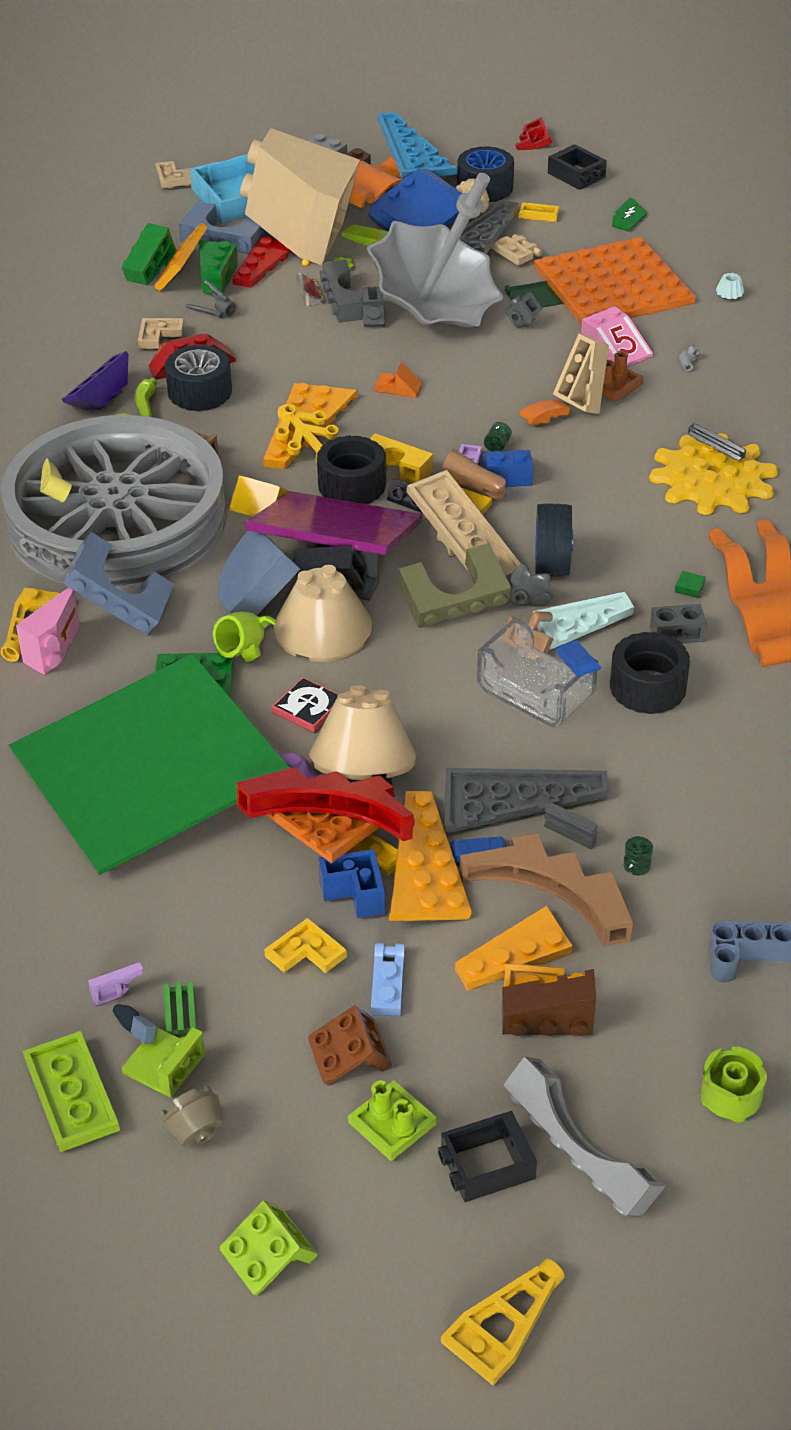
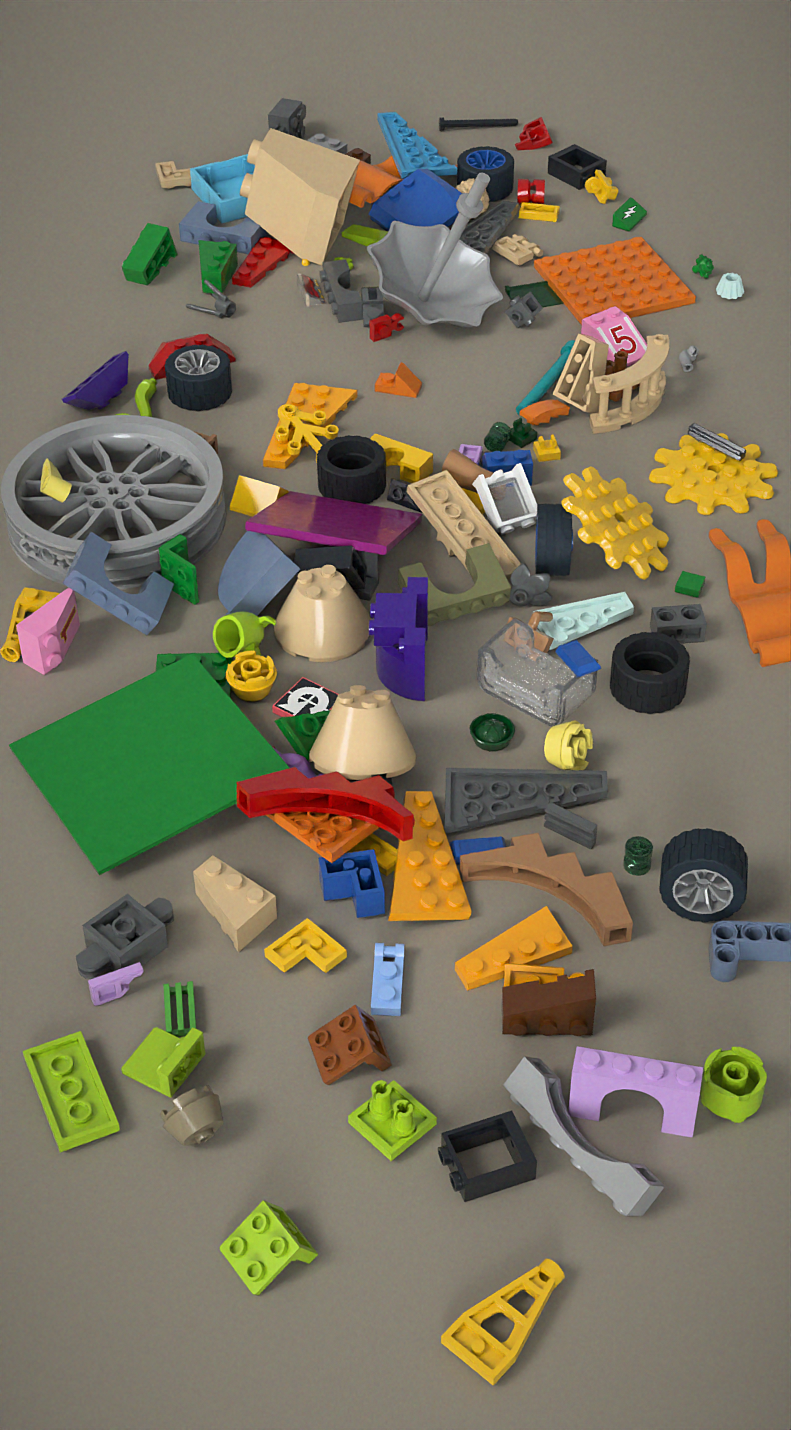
(124, 935): none -> dark grey brick
(135, 1024): piece -> none
(154, 328): tan plate -> none
(178, 569): none -> green bracket
(180, 256): light orange tile -> none
(234, 900): none -> tan wedge
(251, 675): none -> yellow cone
(288, 117): none -> dark grey brick
(302, 730): none -> green wing
(383, 326): none -> red plate
(402, 624): none -> dark purple piece
(476, 123): none -> black bar
(492, 731): none -> dark green hat
(507, 499): none -> white window
(522, 433): none -> dark green tile
(524, 188): none -> red wheel
(546, 449): none -> yellow tile
(548, 379): none -> teal piece
(568, 745): none -> light yellow cone
(600, 507): none -> yellow plate
(601, 187): none -> yellow hips
(651, 389): none -> tan fence
(670, 1083): none -> lavender arch
(704, 266): none -> green plant
(704, 875): none -> black wheel

